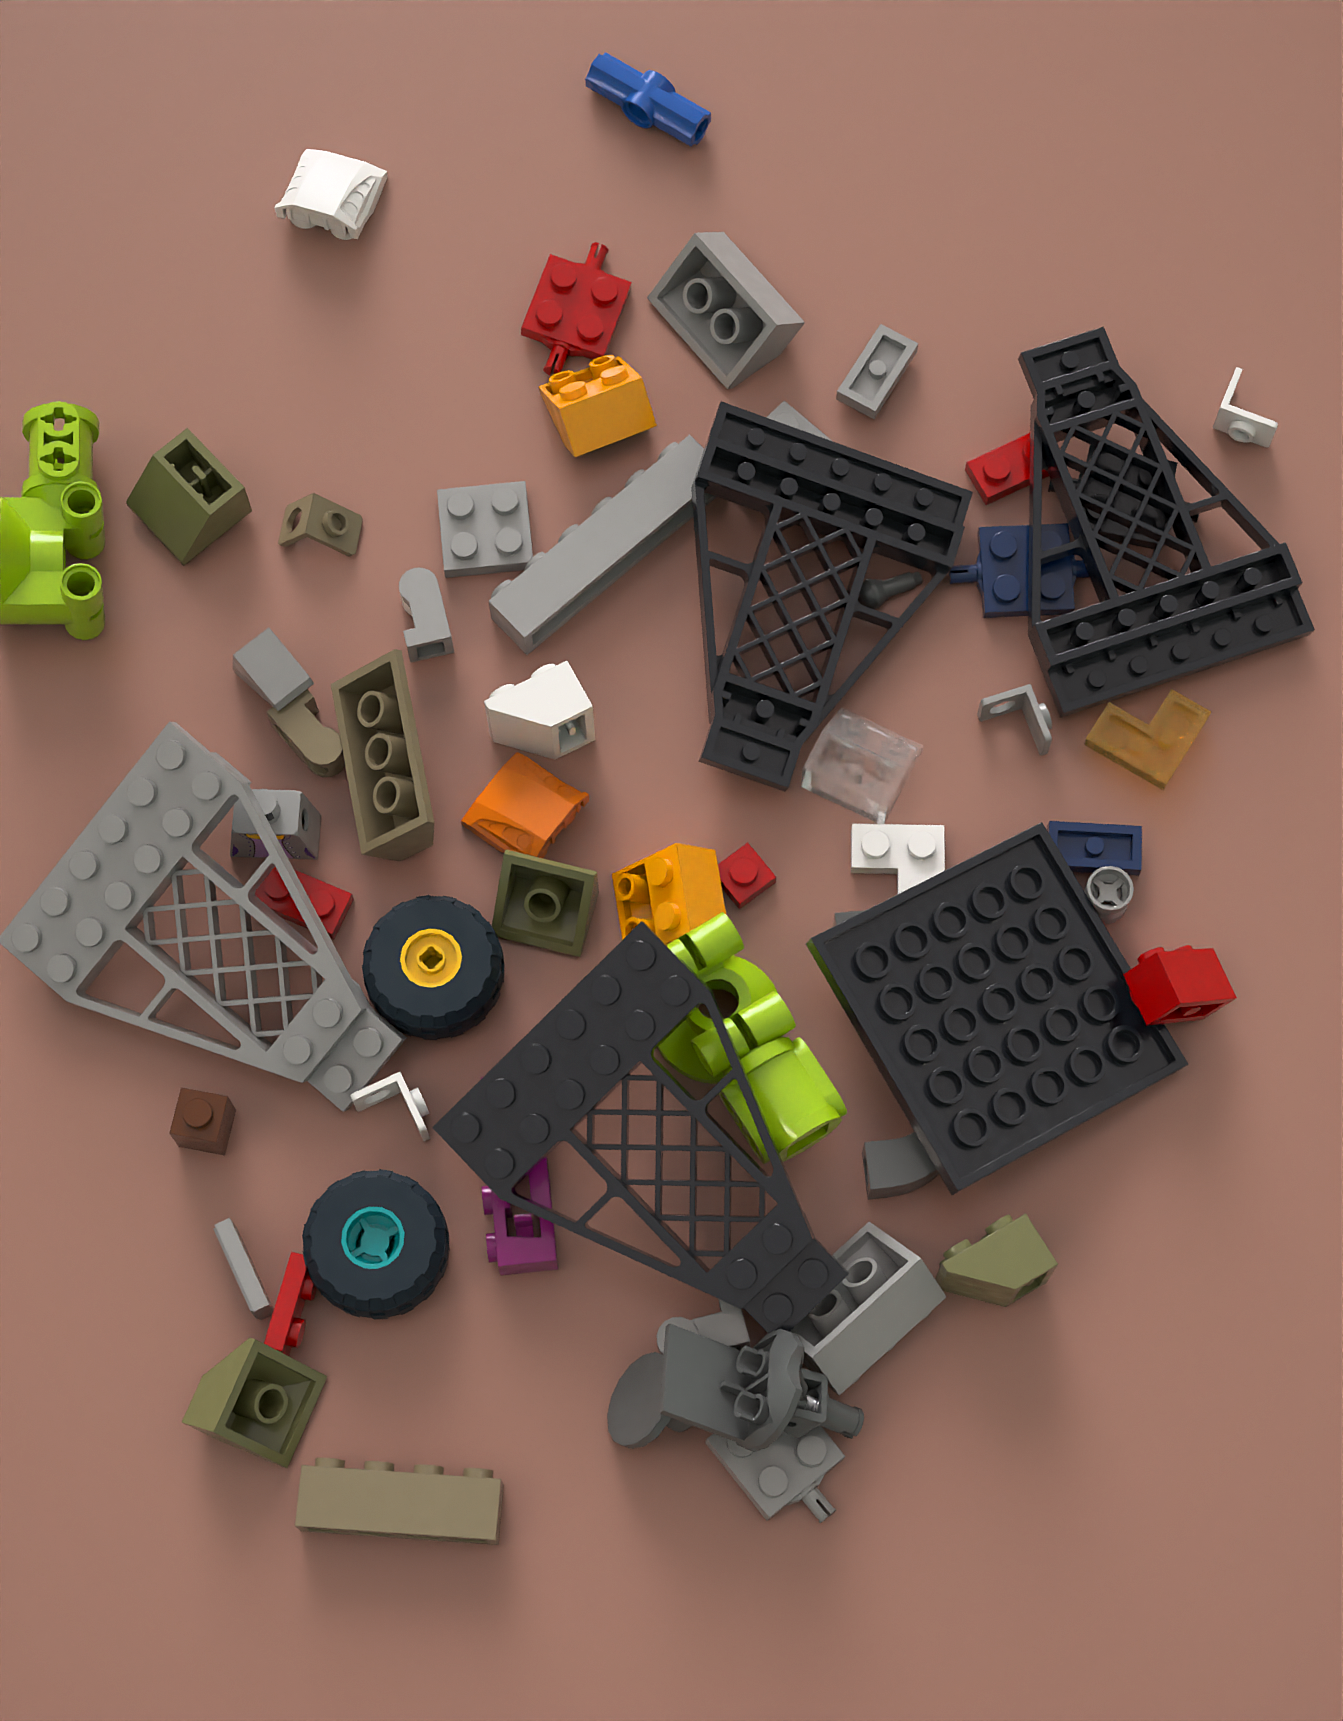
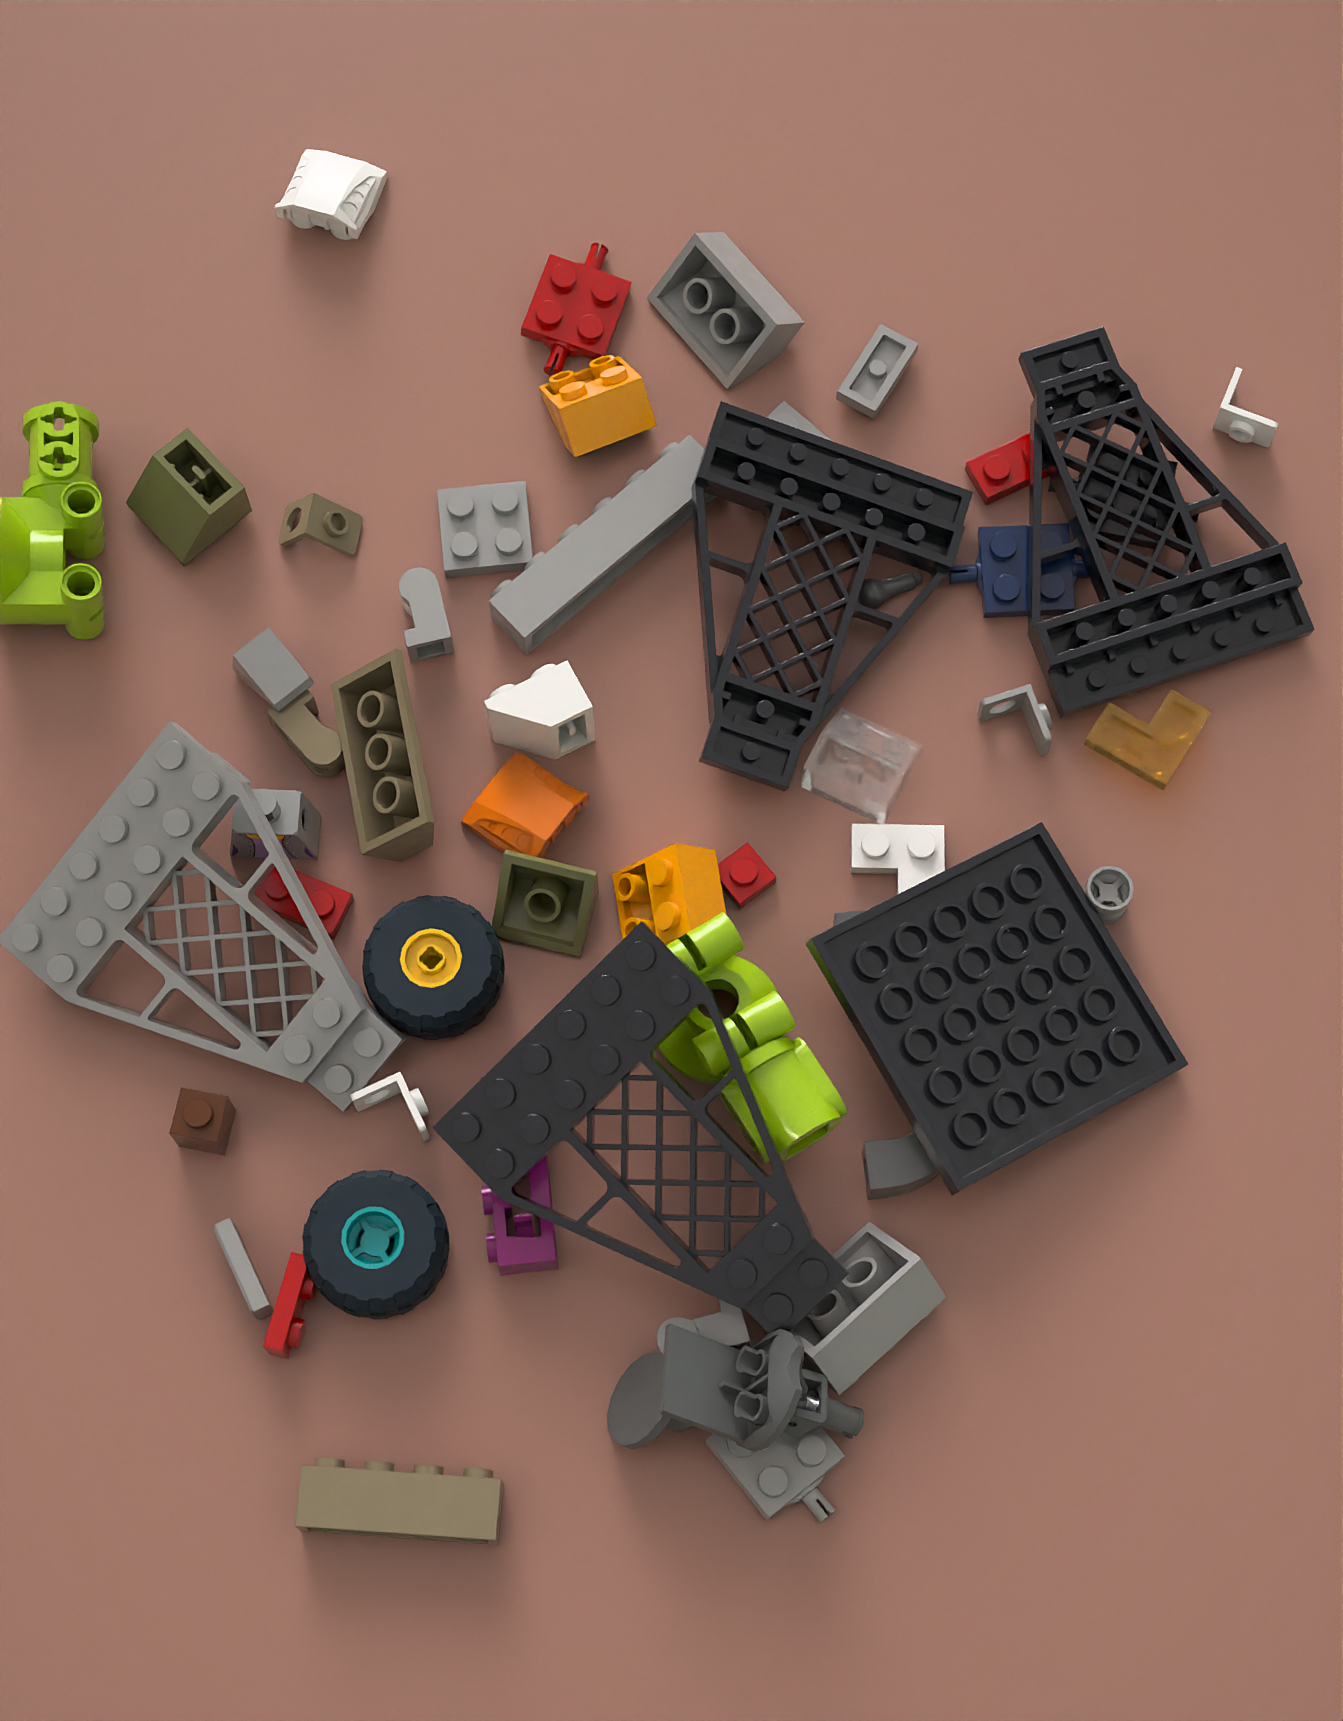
(256, 1401): olive slope -> none
(648, 99): blue piece -> none
(999, 1266): olive slope -> none
(1098, 845): dark blue plate -> none
(1178, 985): red brick -> none

